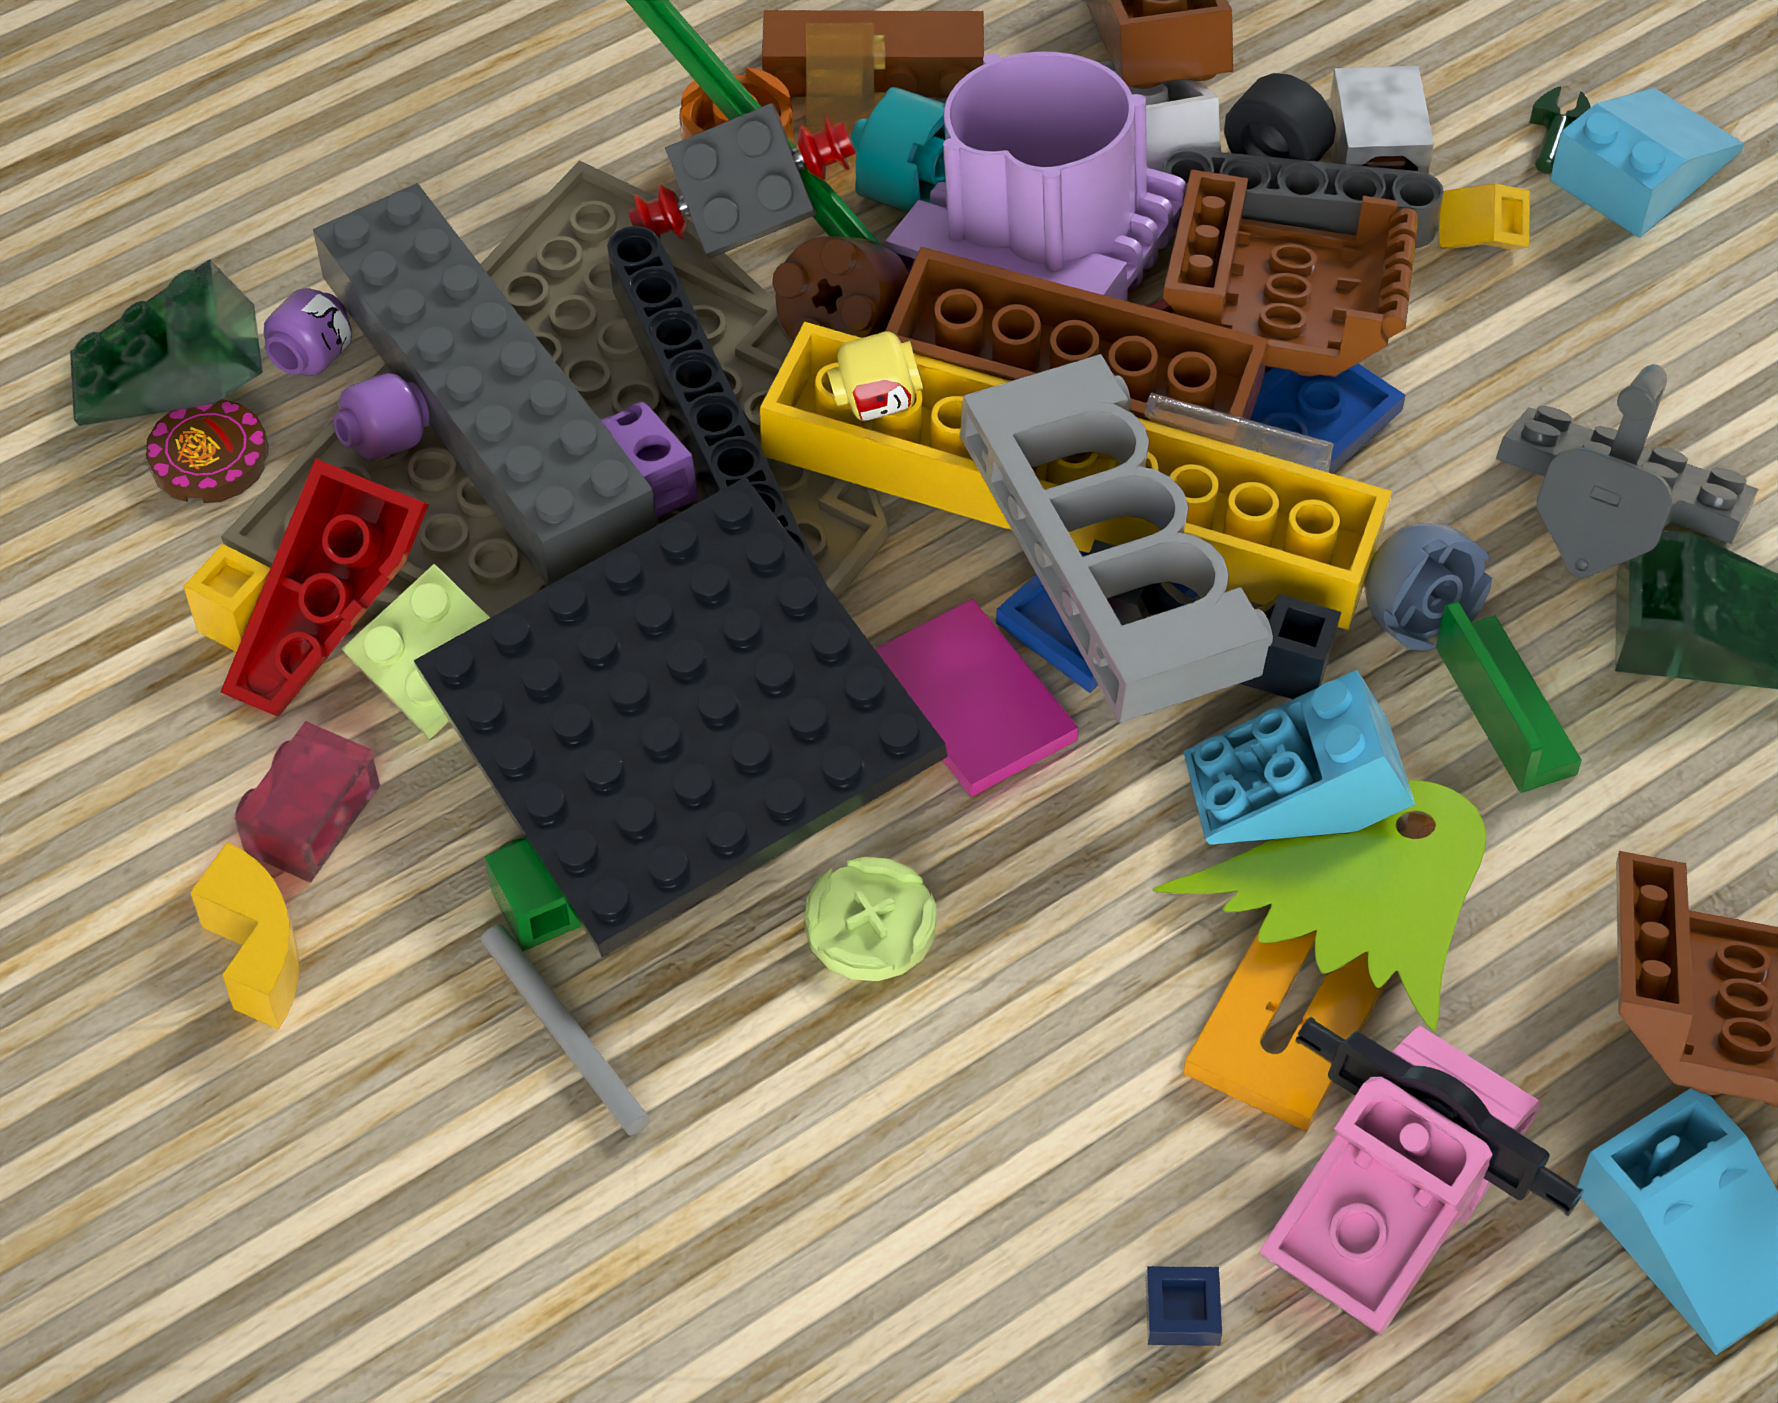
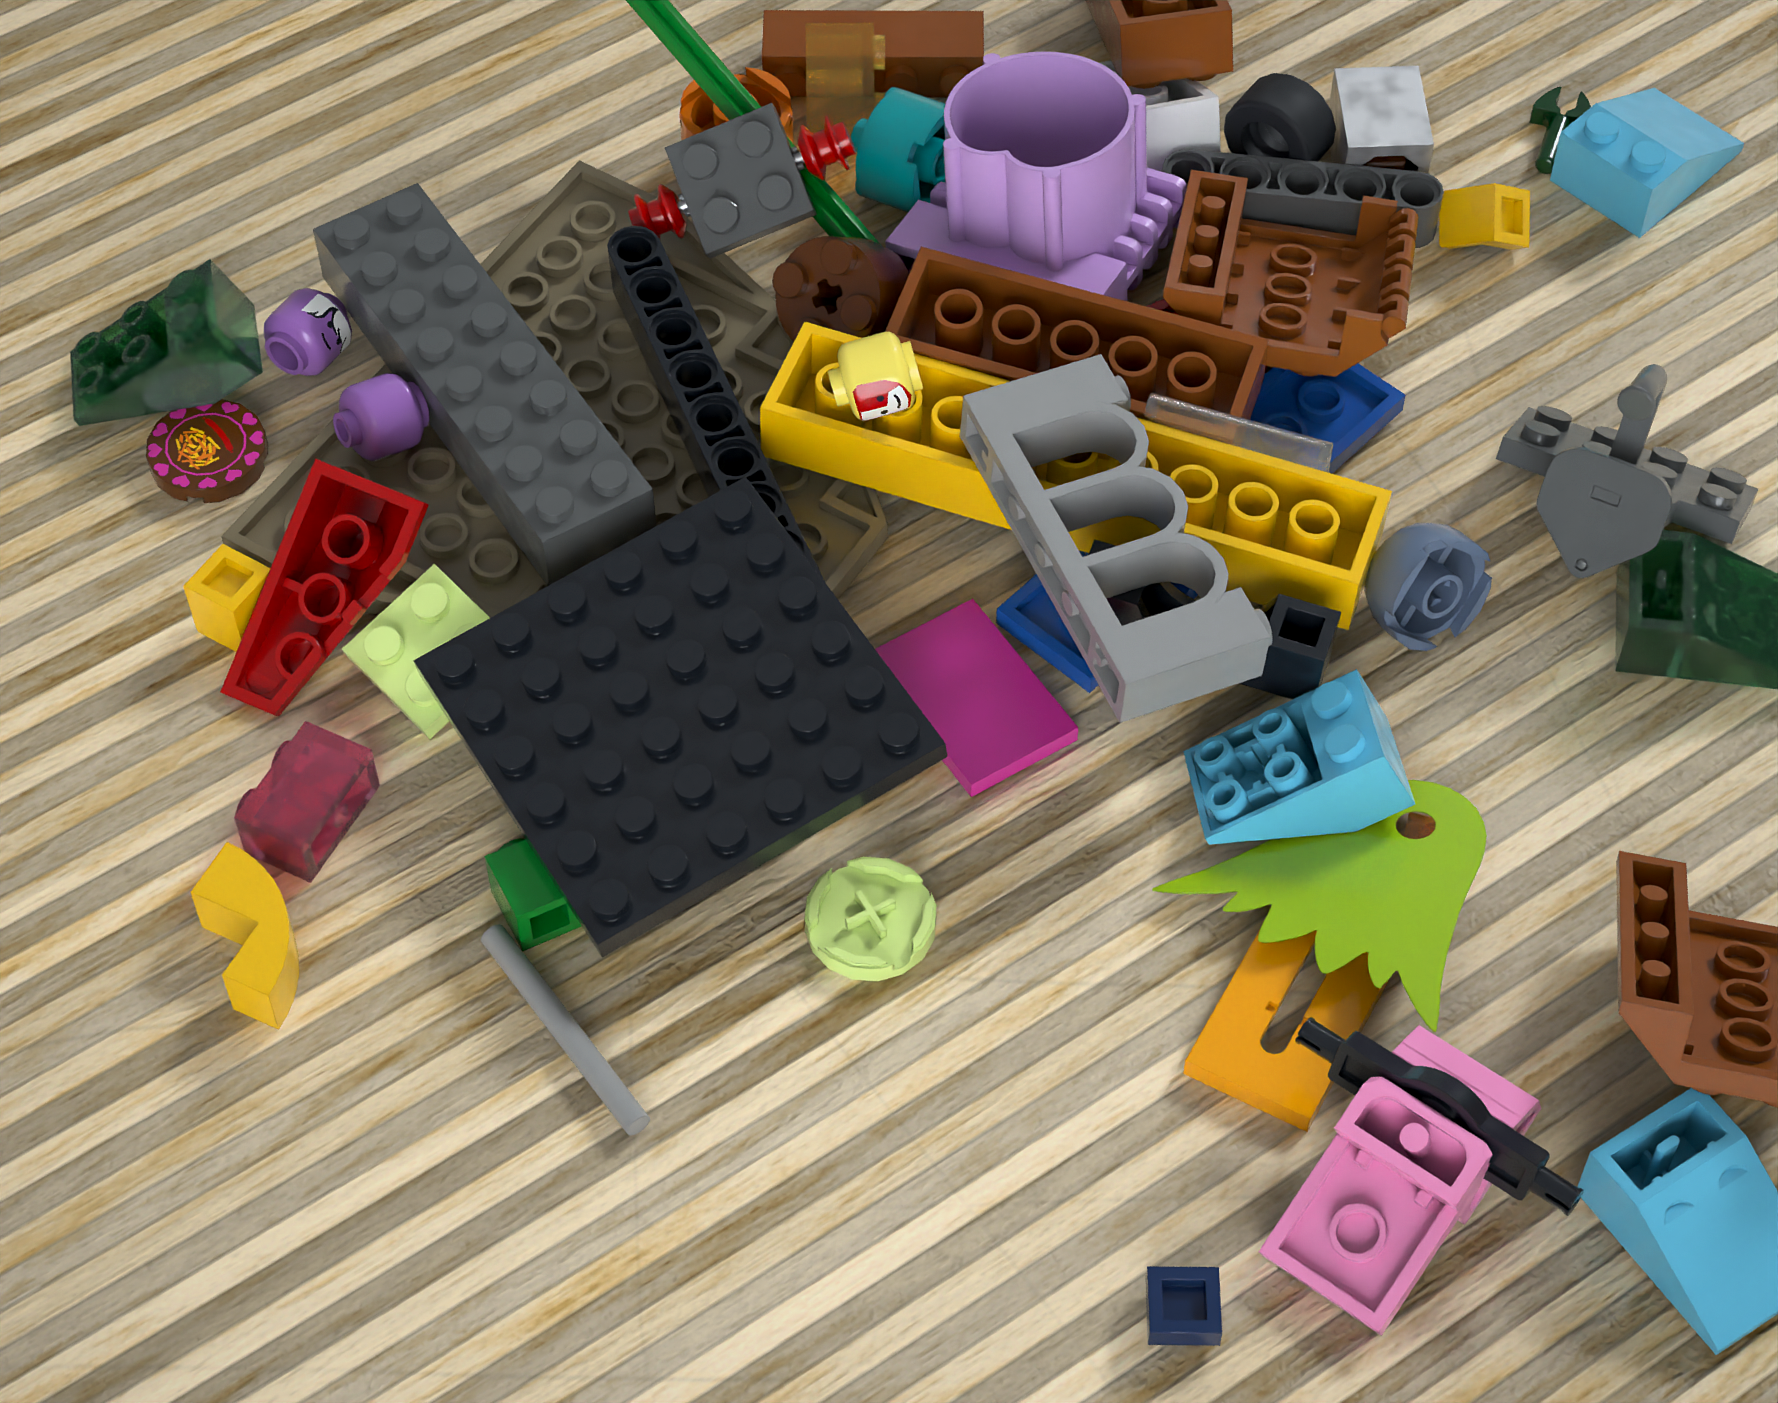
(656, 455): medium lavender leg -> none
(1505, 700): green panel -> none

